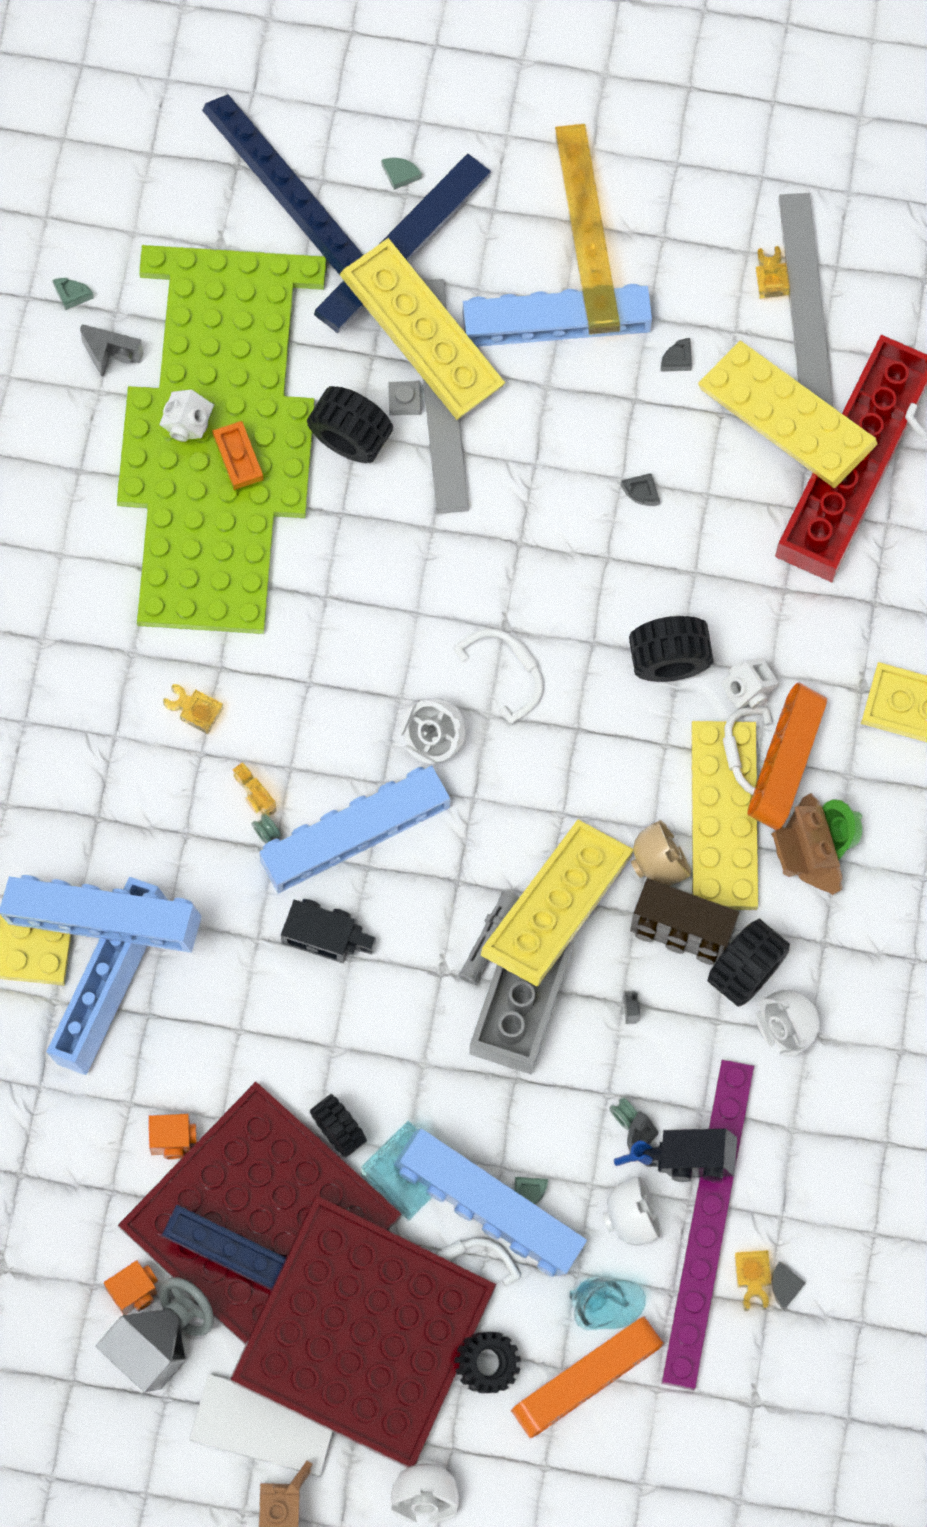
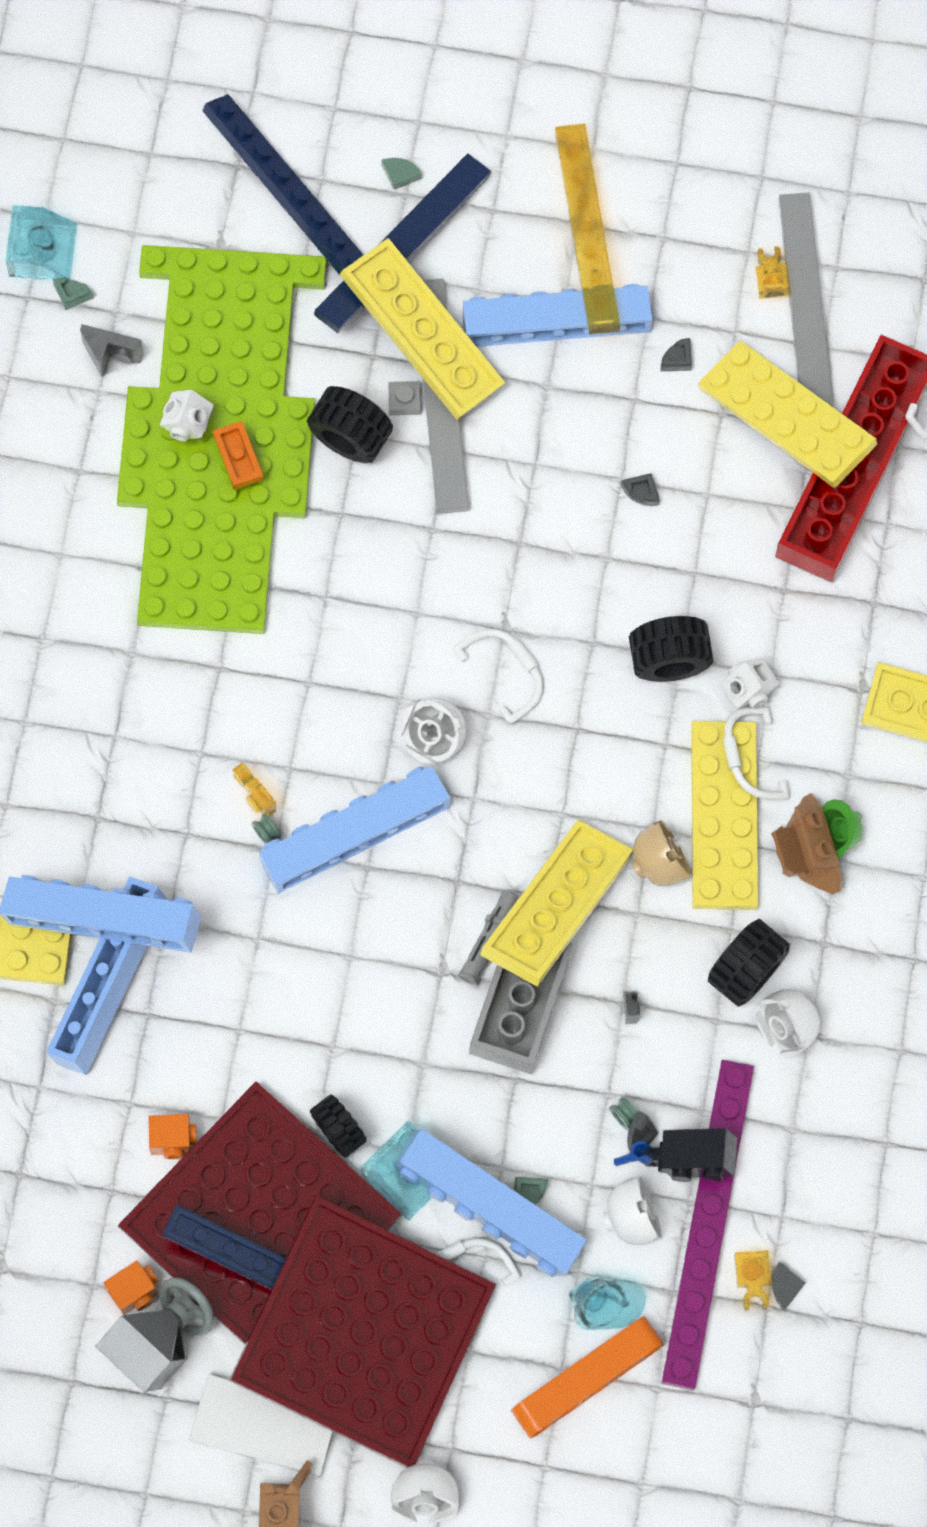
(40, 244): none -> clear light blue slope
(196, 710): clear yellow plate -> none
(324, 931): black hinge -> none
(468, 1362): black tyre -> none
(683, 921): dark brown brick -> none
(787, 756): orange beam -> none

